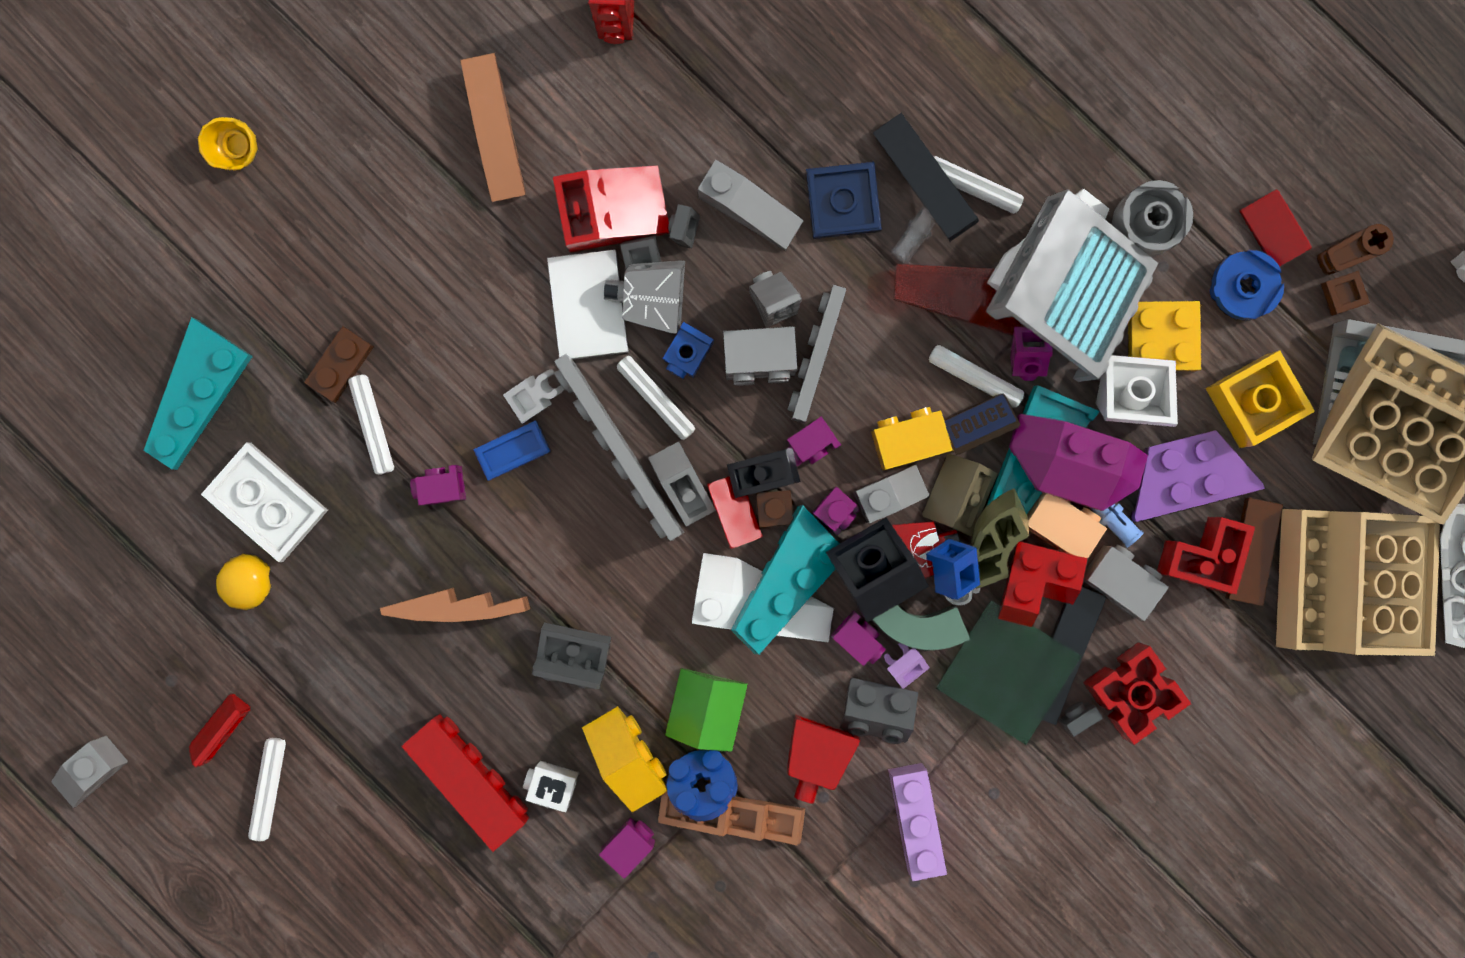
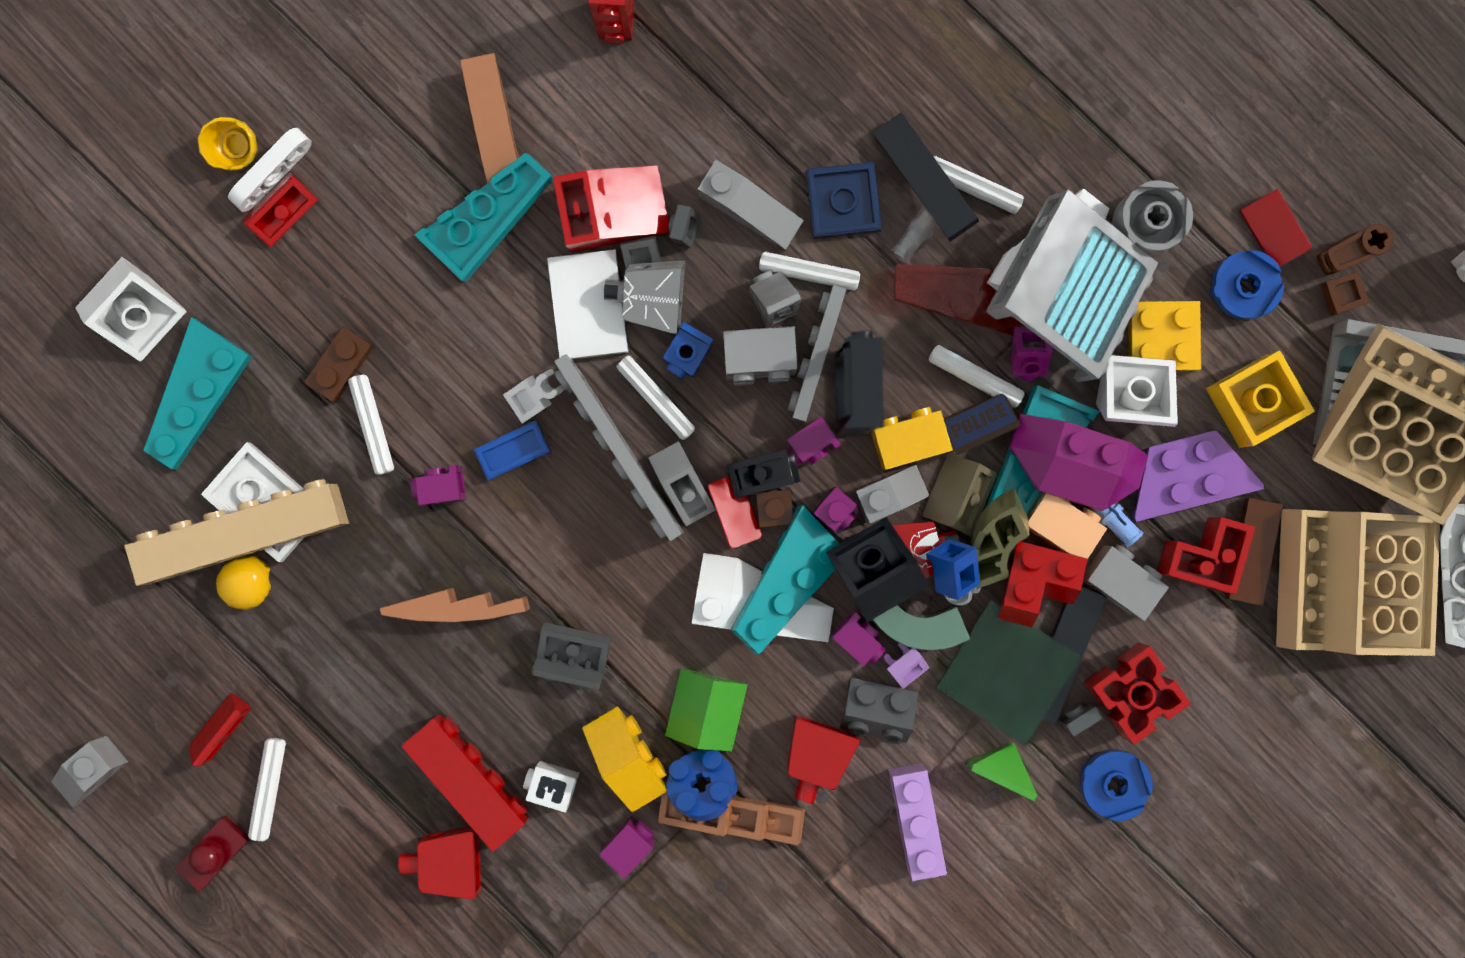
(130, 309): none -> white slope
(212, 853): none -> dark red tile
(237, 533): none -> tan brick
(269, 169): none -> white beam
(279, 210): none -> red slope
(446, 863): none -> red torso
(479, 223): none -> teal wing
(809, 271): none -> white axle
(859, 384): none -> black window
(1004, 768): none -> bright green slope
(1097, 775): none -> blue plate

